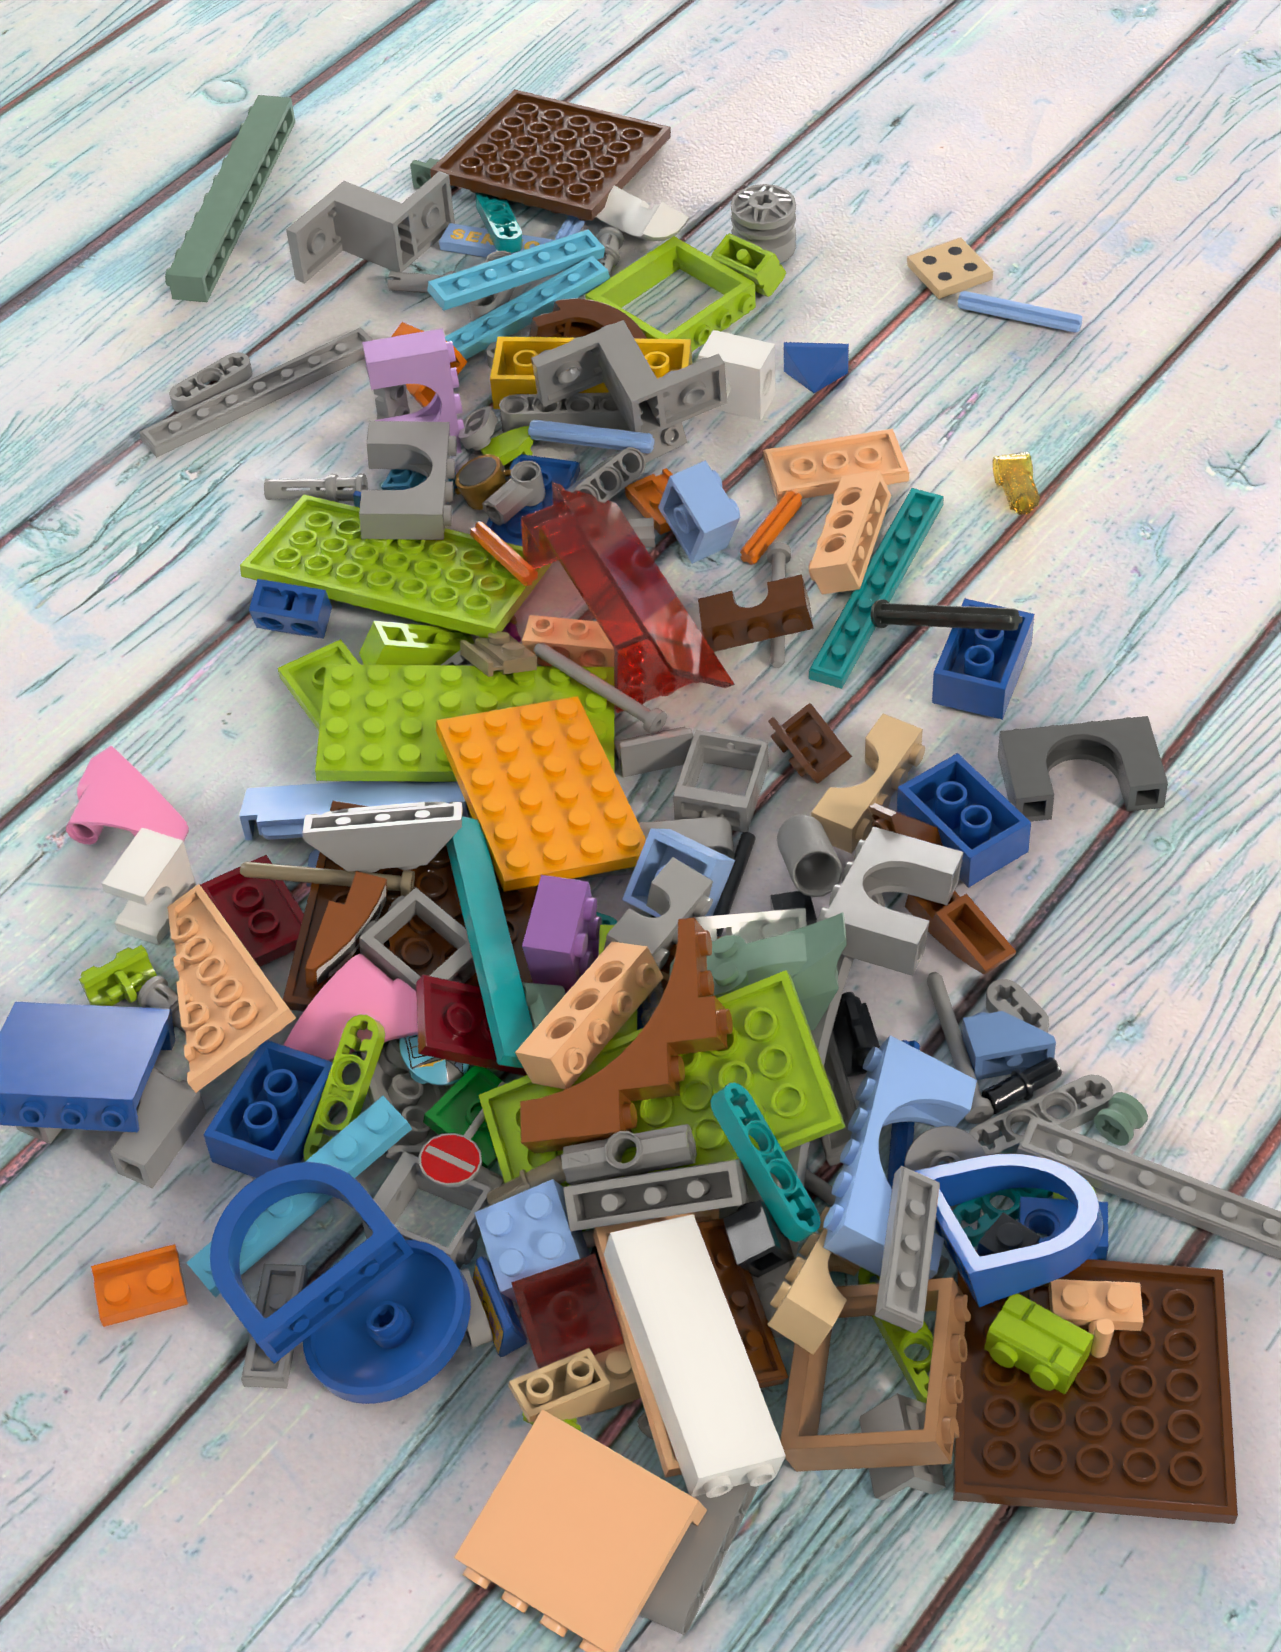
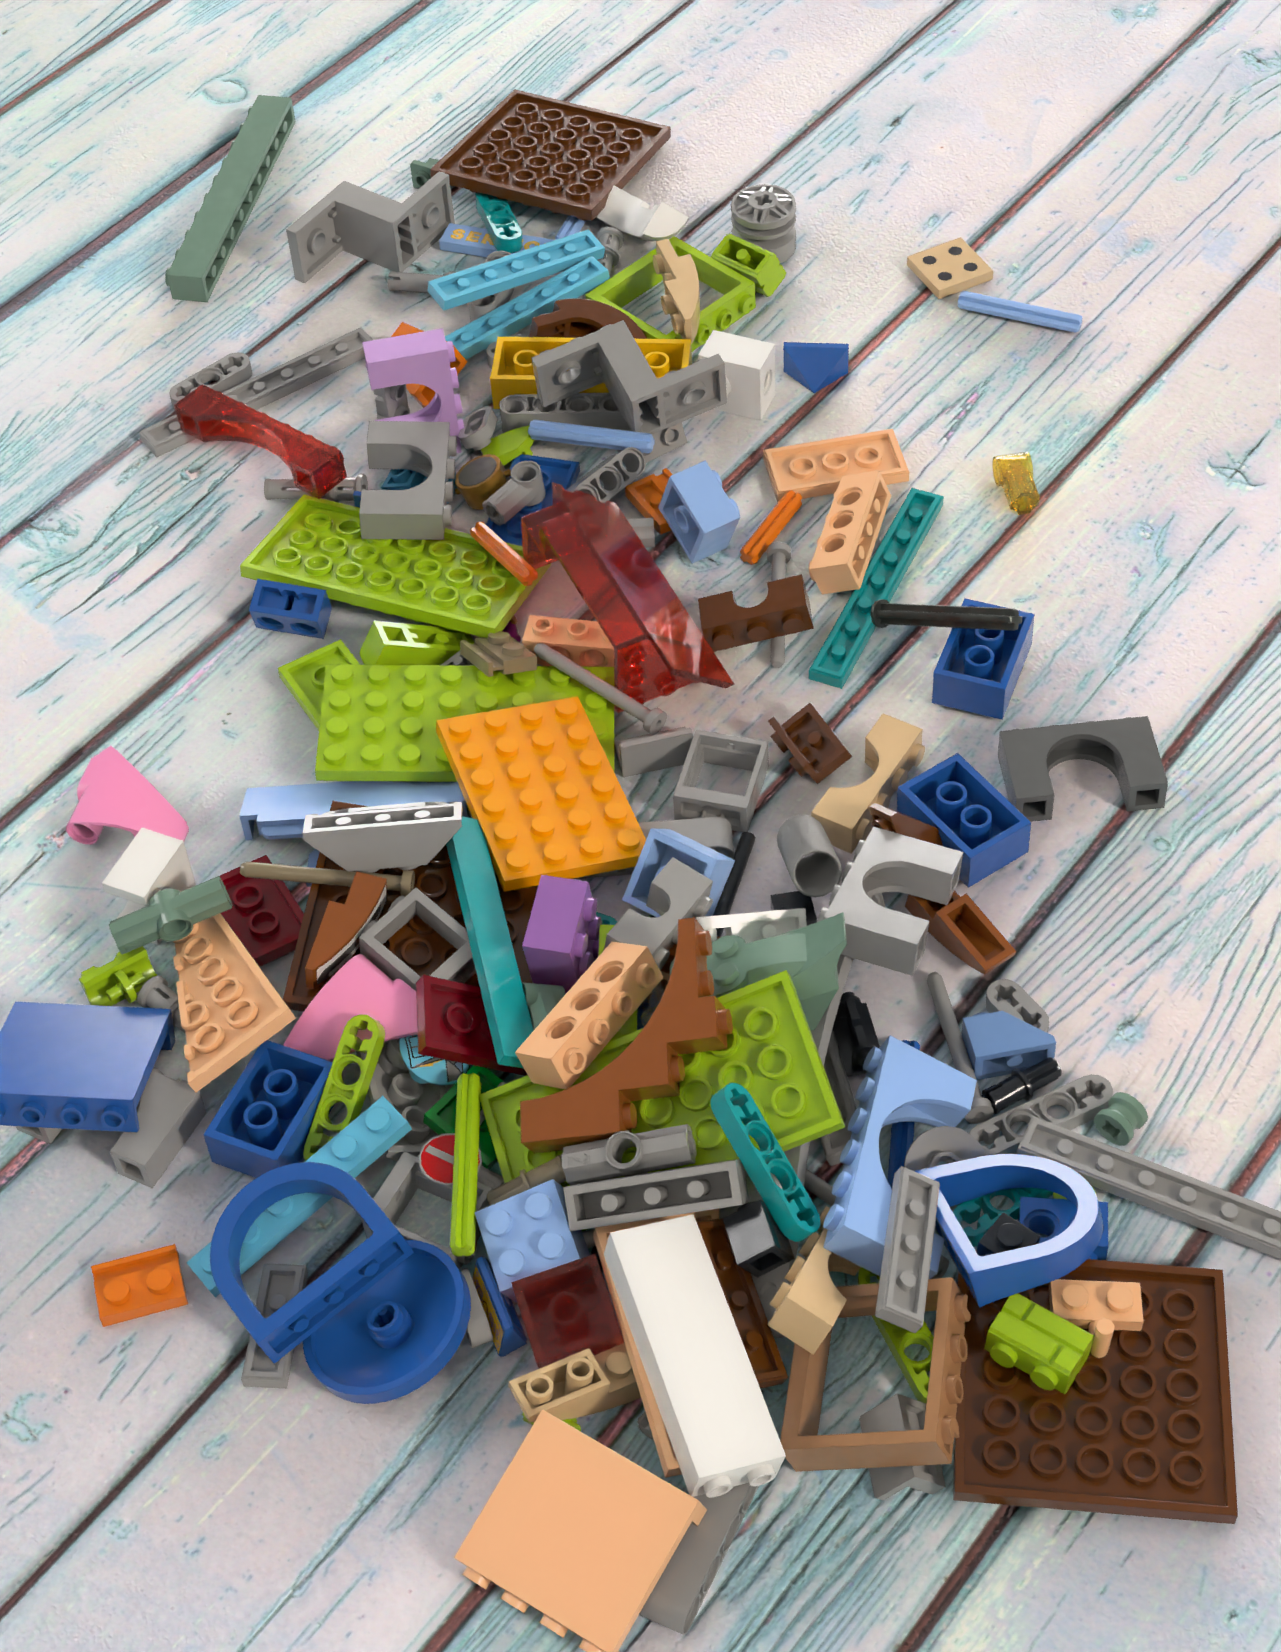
(170, 915): none -> sand green piece
(217, 417): none -> clear red arch
(465, 1165): none -> lime axle
(681, 289): none -> tan slope

